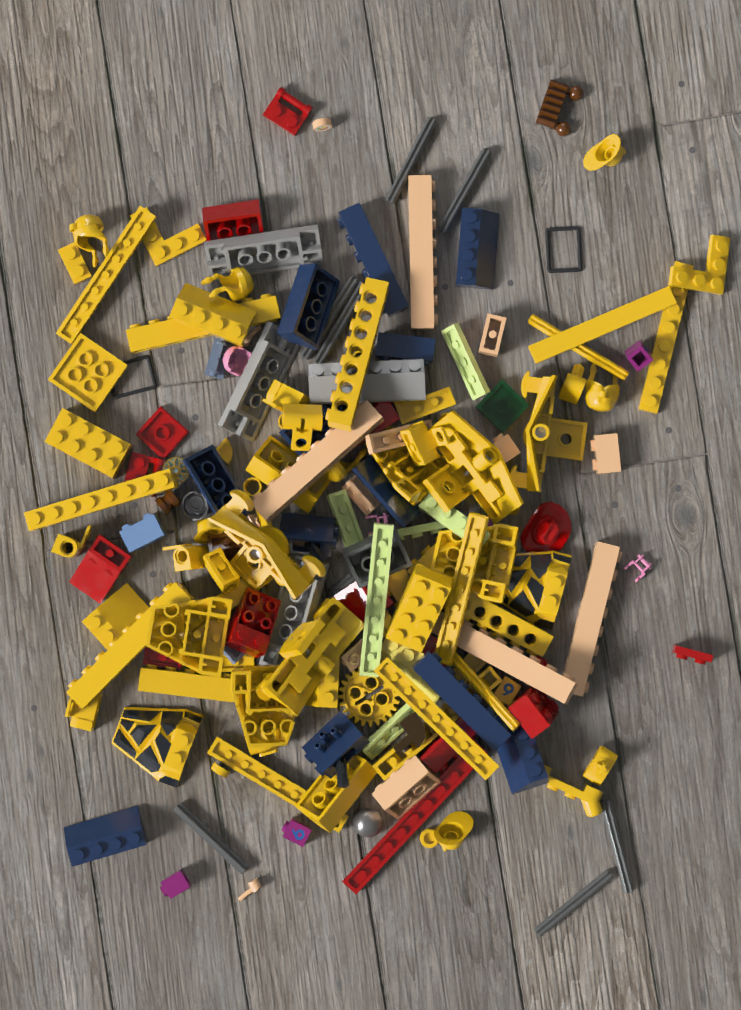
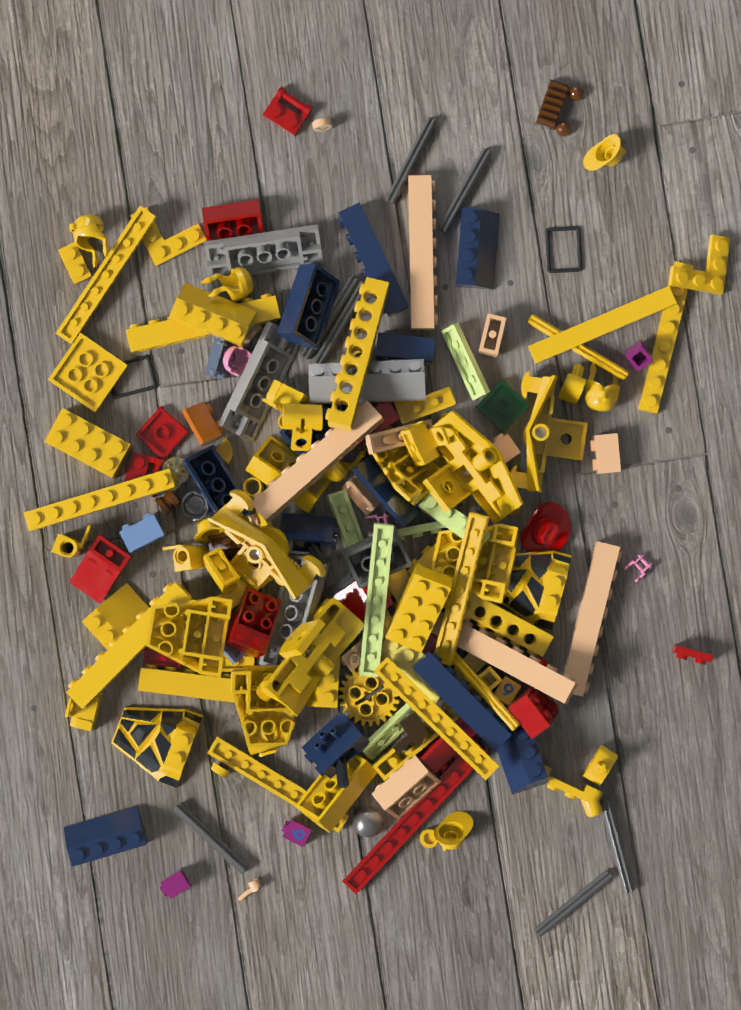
(202, 423): none -> orange slope

